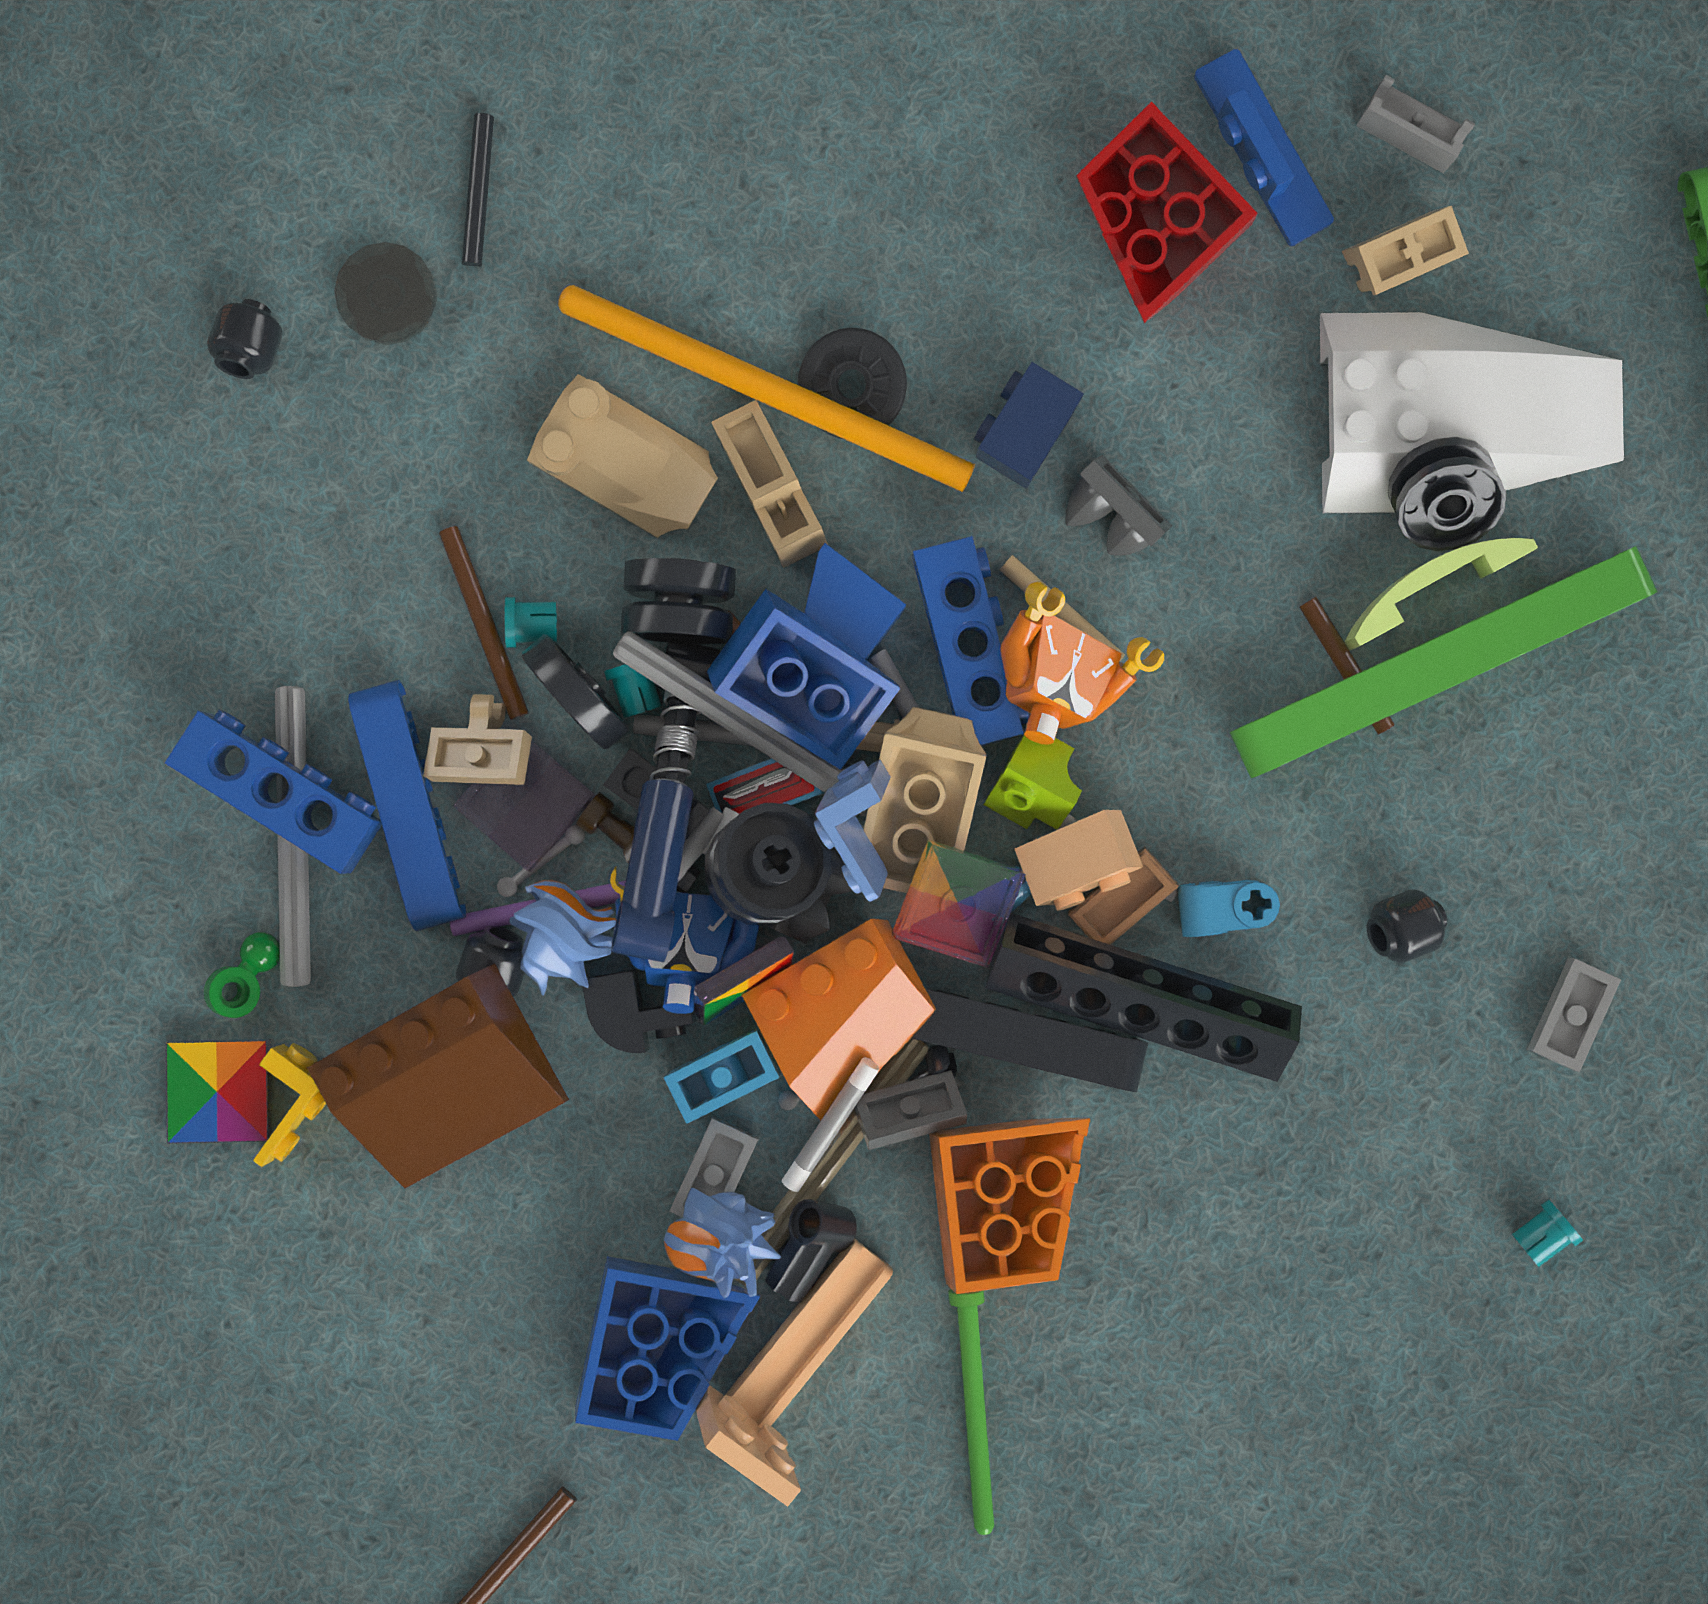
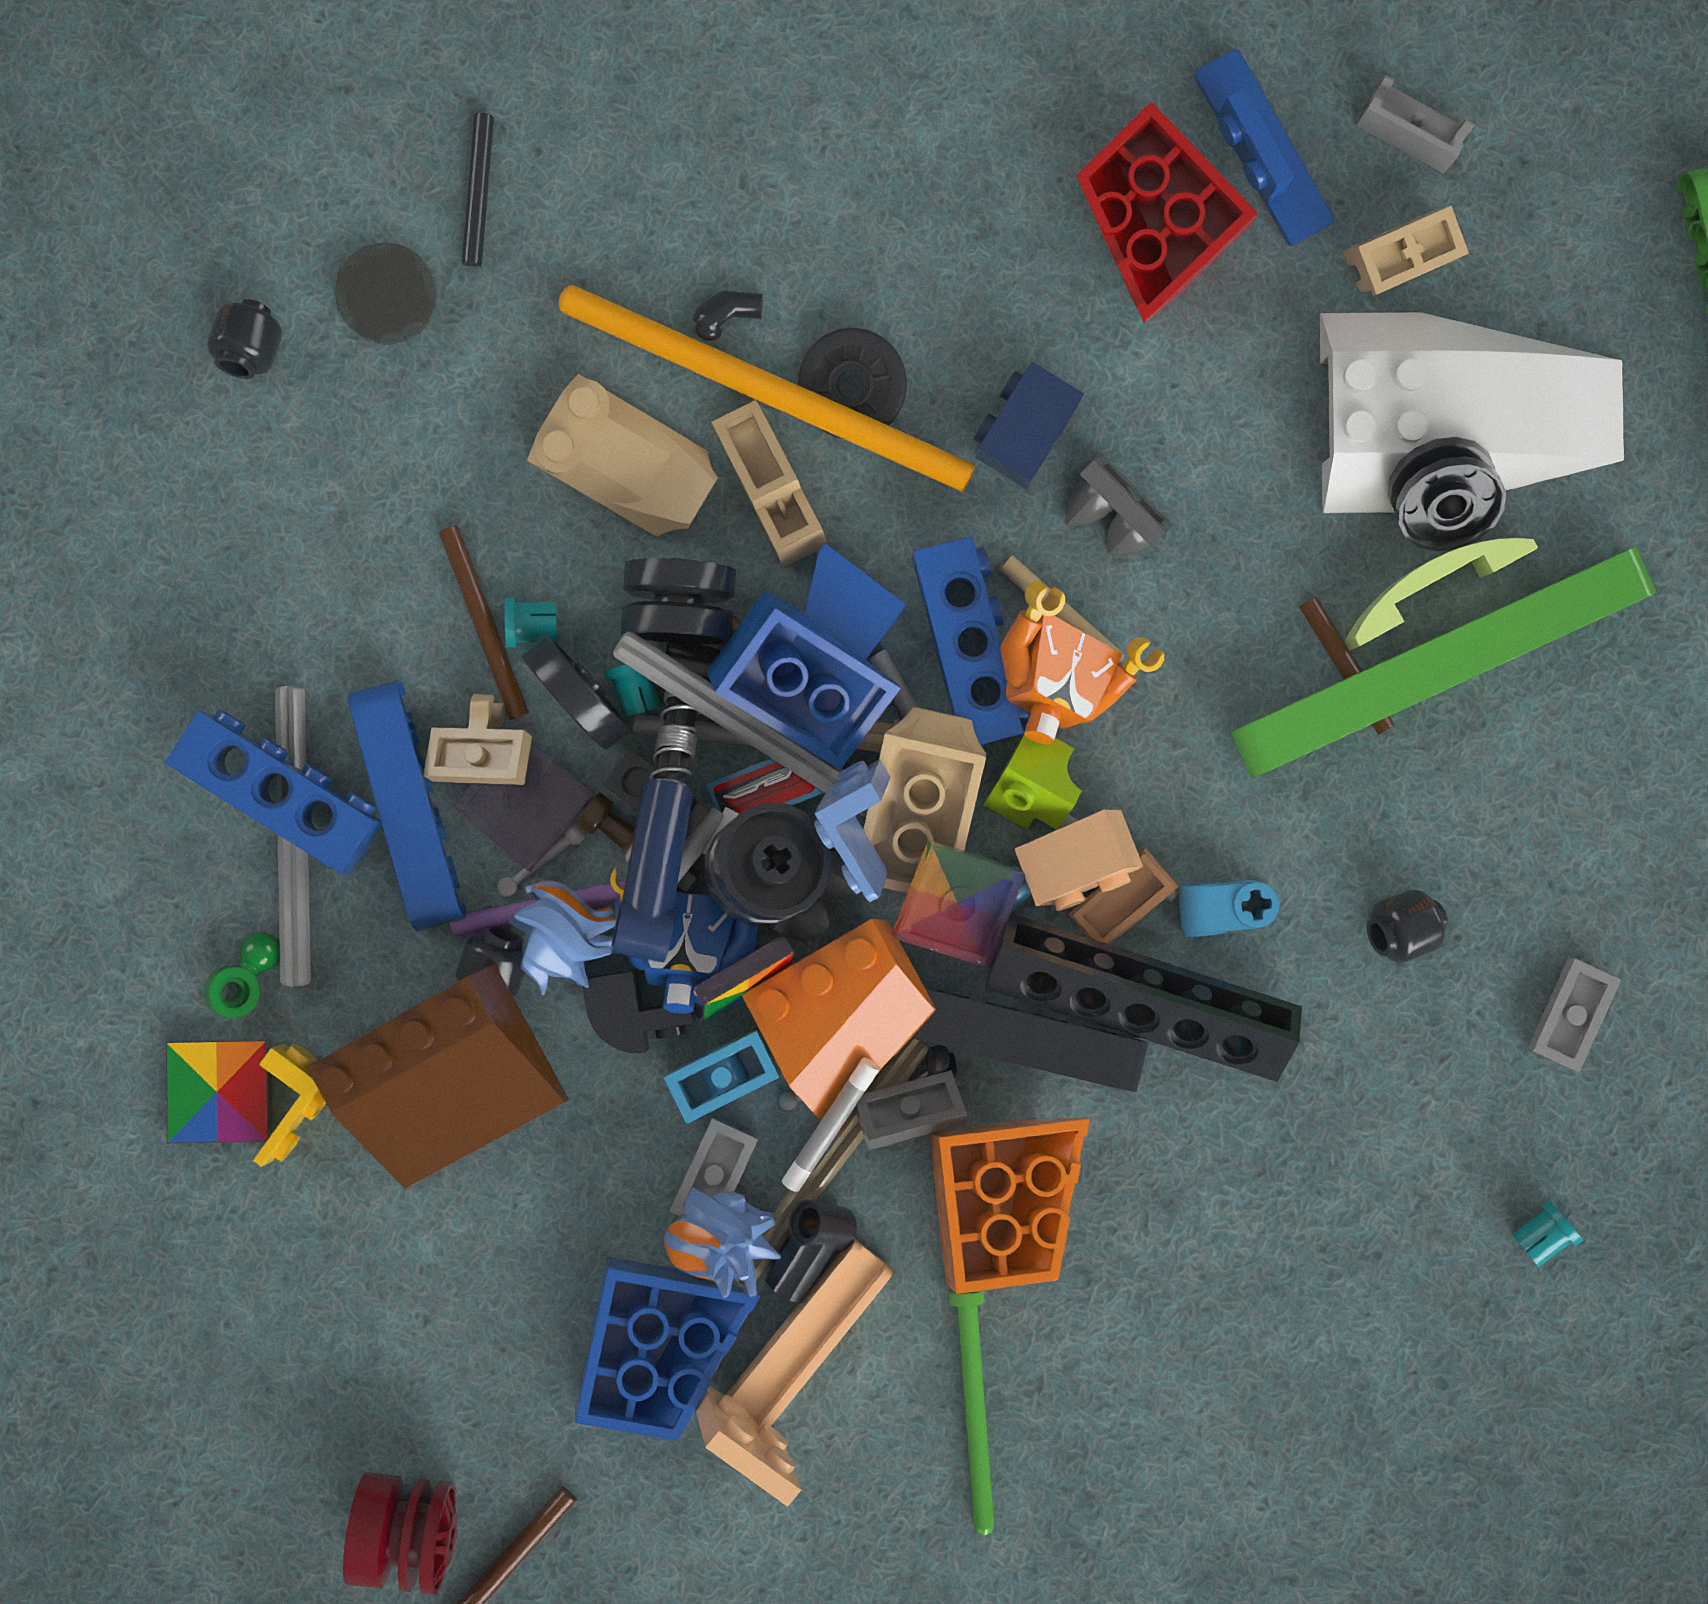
(400, 1533): none -> dark red wheel
(723, 307): none -> black arm

